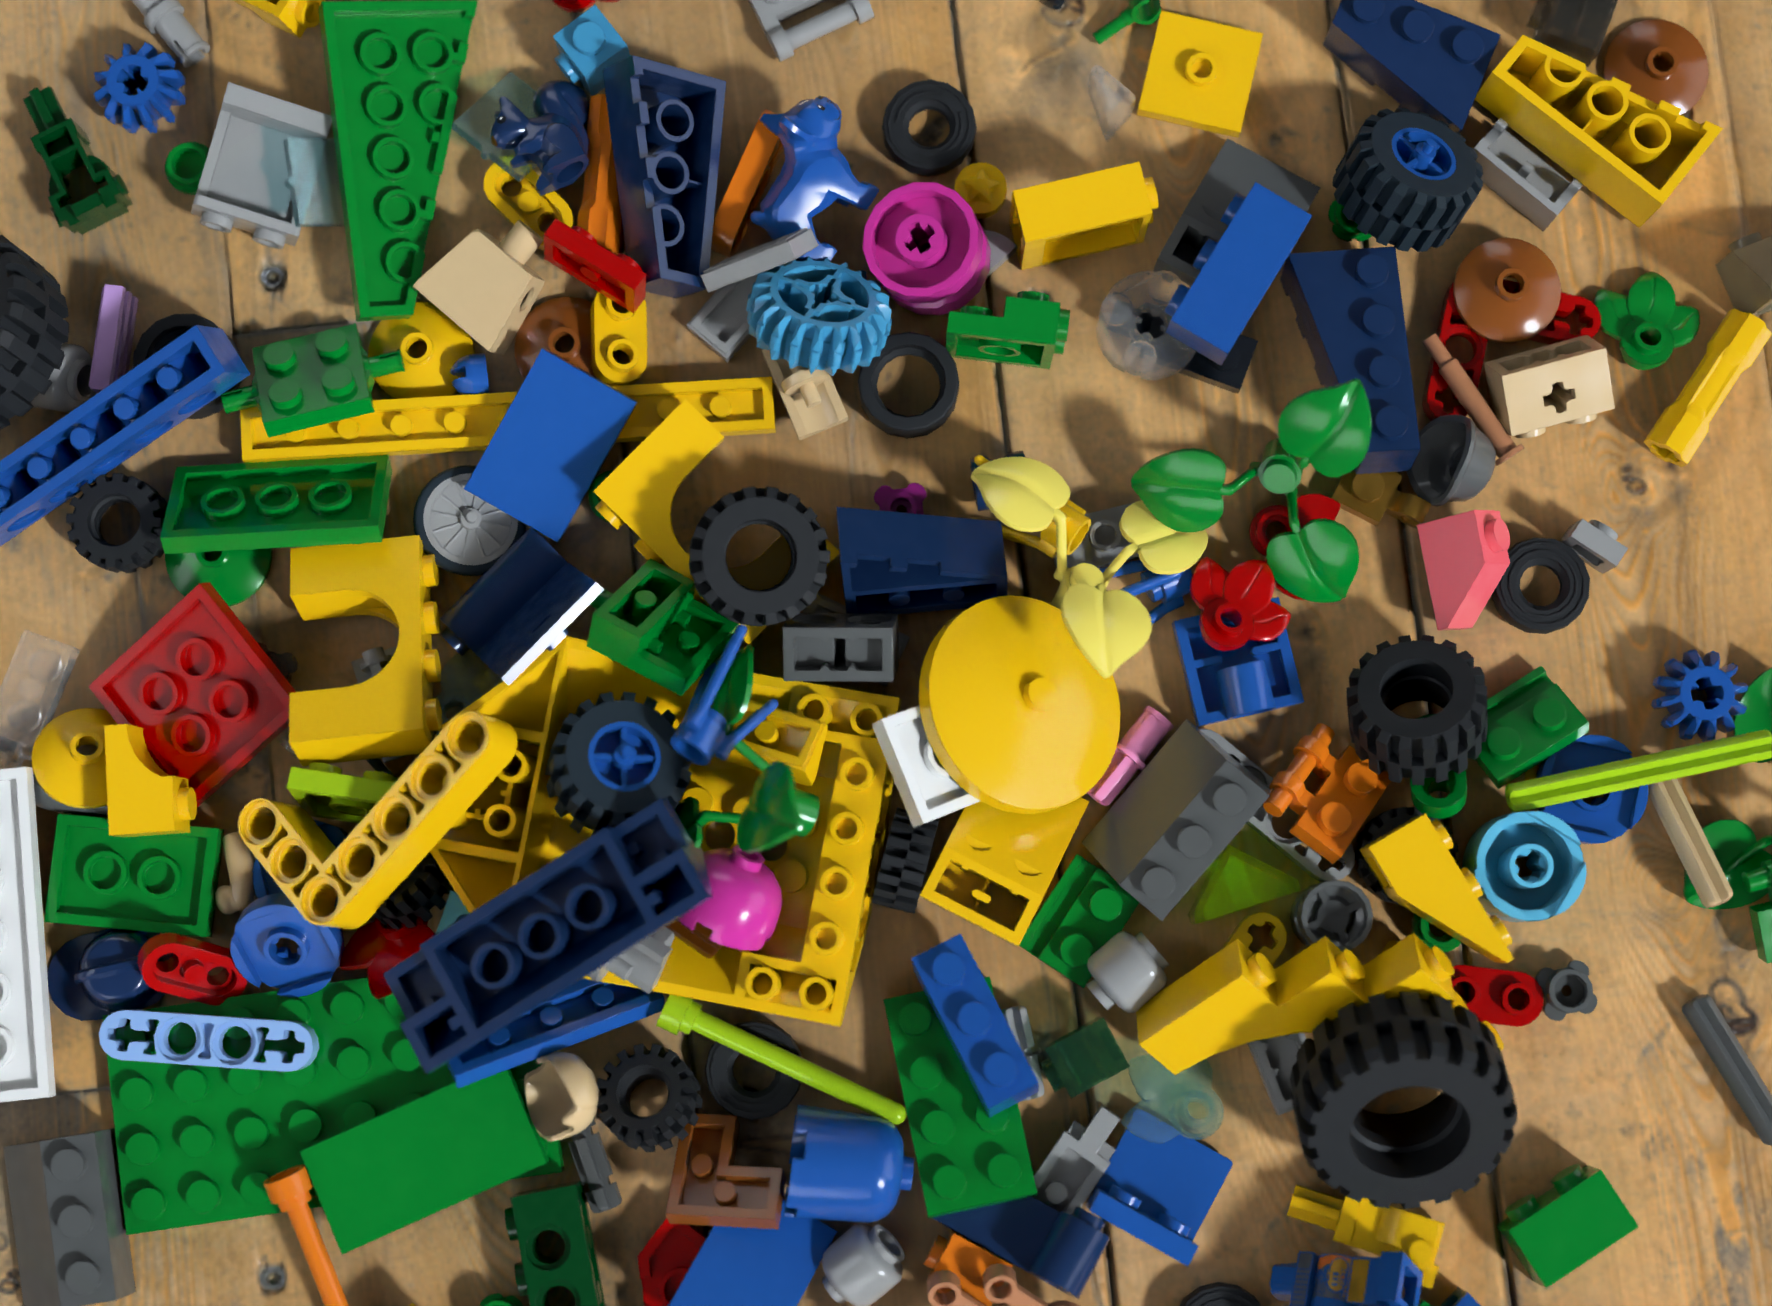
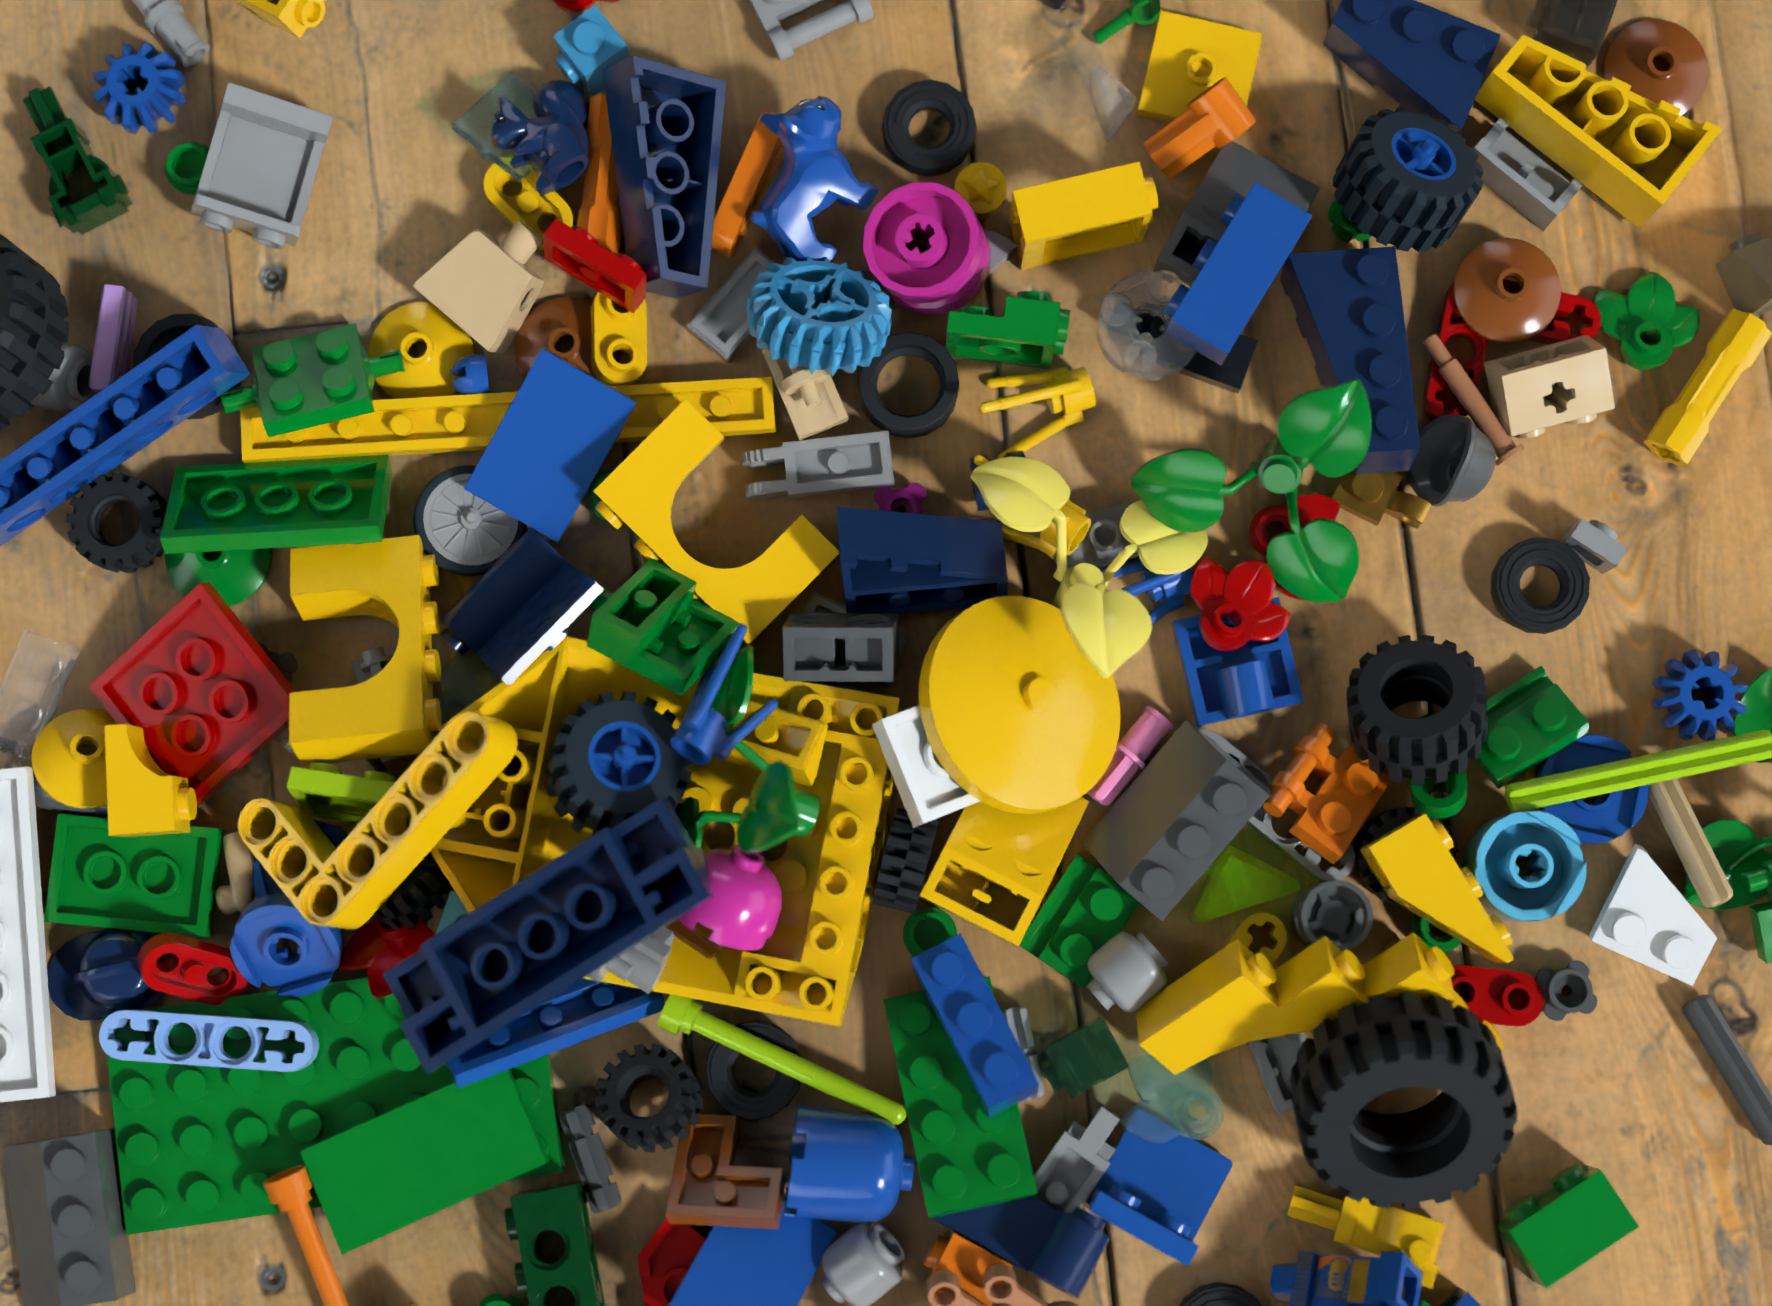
(313, 182): clear light blue piece -> none
(392, 116): green wing -> none
(561, 1096): tan hair -> none
(759, 259): light grey tile -> none
(806, 544): black tyre -> none
(824, 466): none -> light grey hinge
(927, 929): none -> green plate
(1064, 393): none -> yellow plant
(1209, 122): none -> orange piece
(1463, 564): coral slope -> none
(1653, 921): none -> white wing

